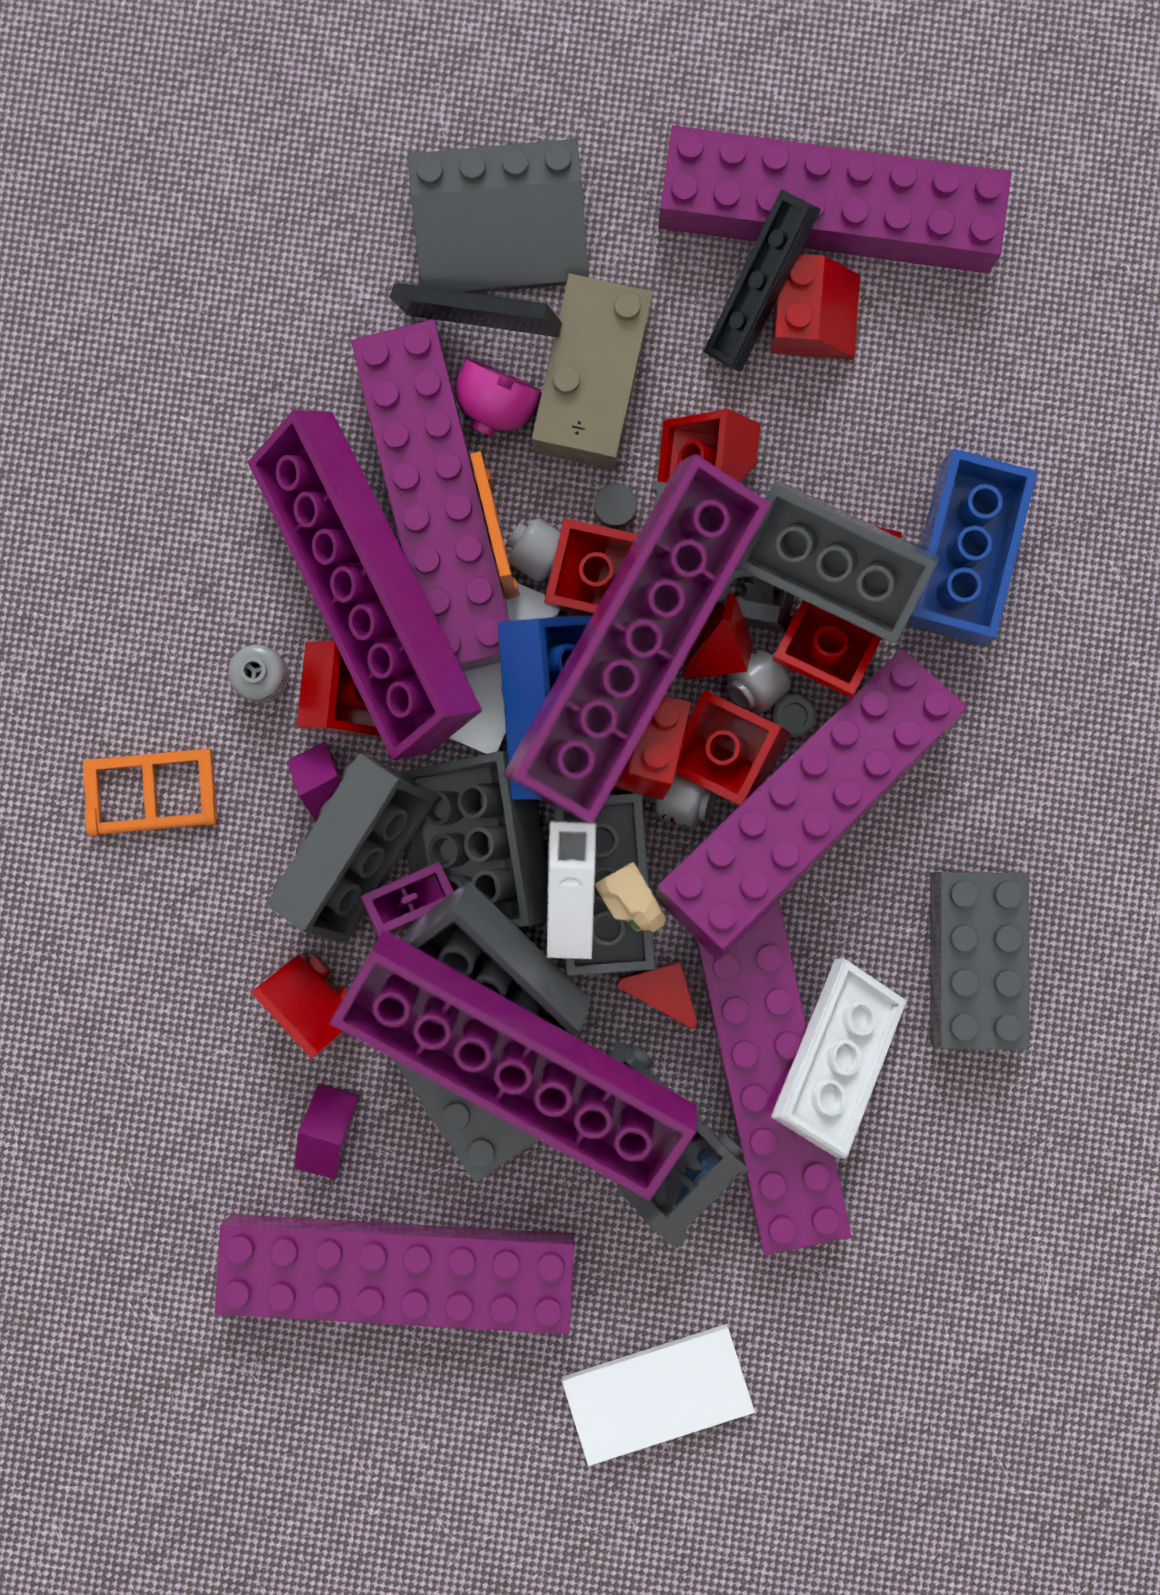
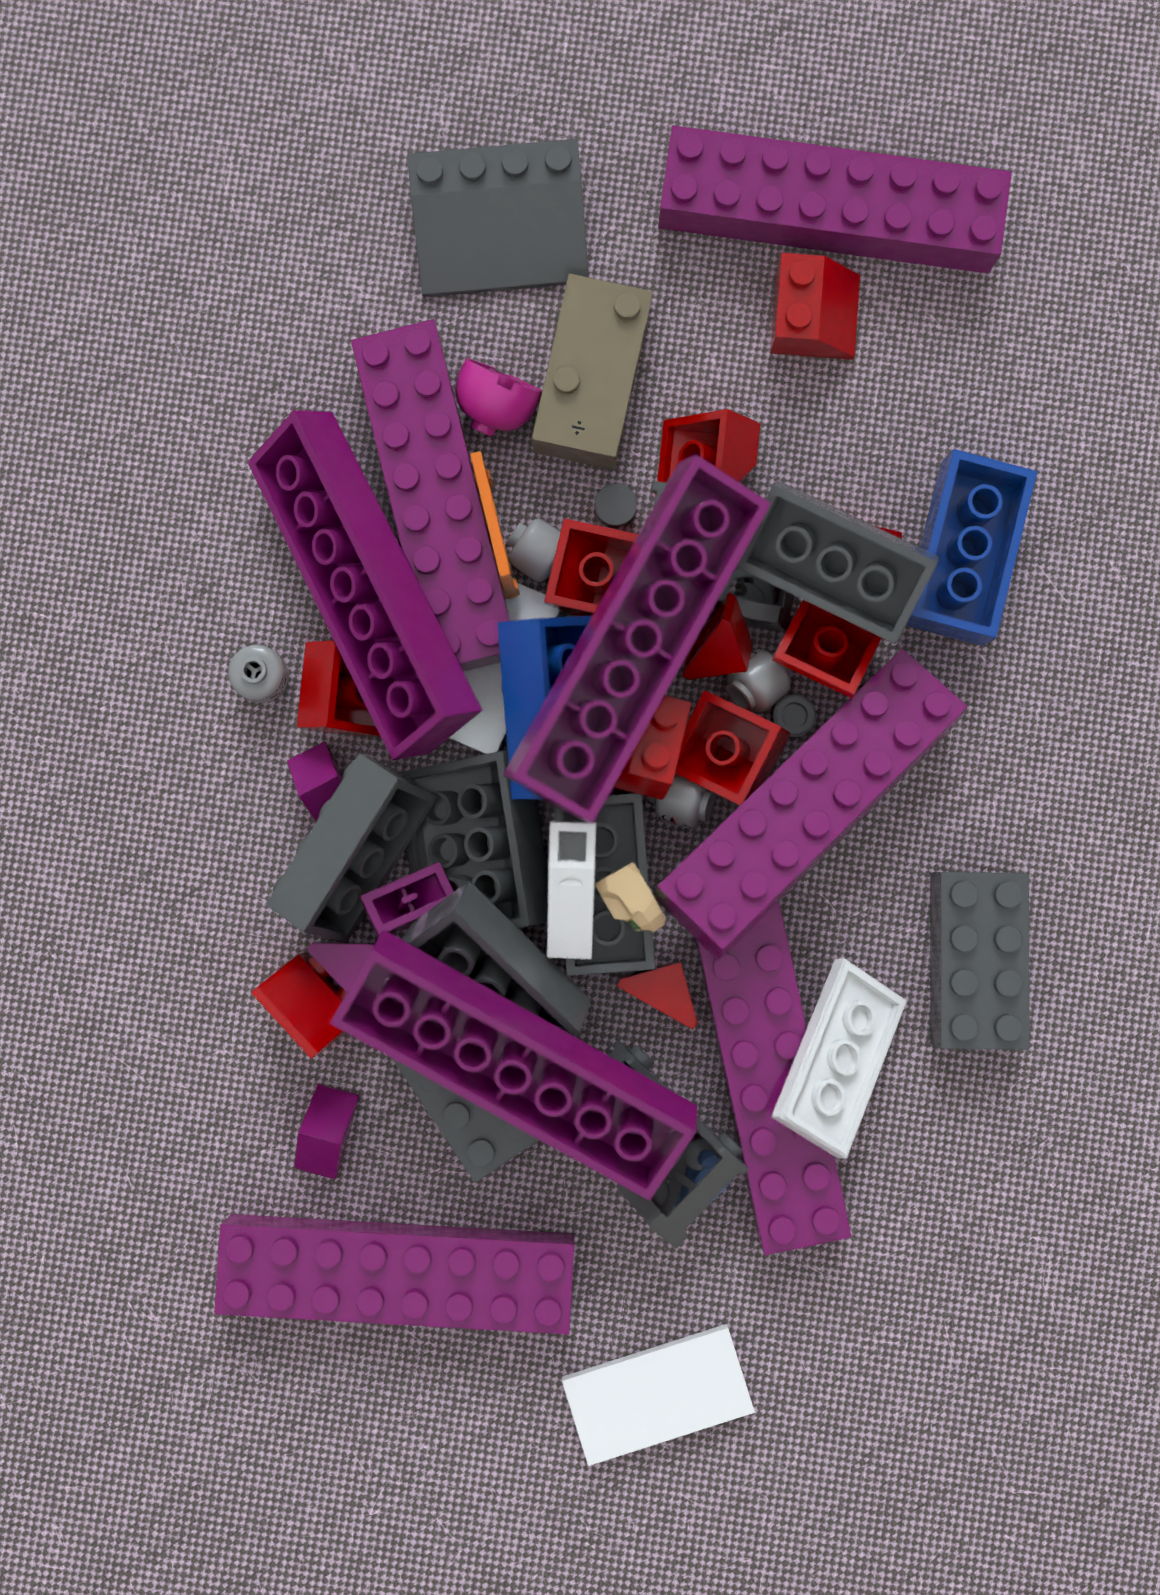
(152, 821): orange window -> none
(341, 959): none -> magenta slope
(476, 309): black tile -> none
(761, 280): black tile -> none

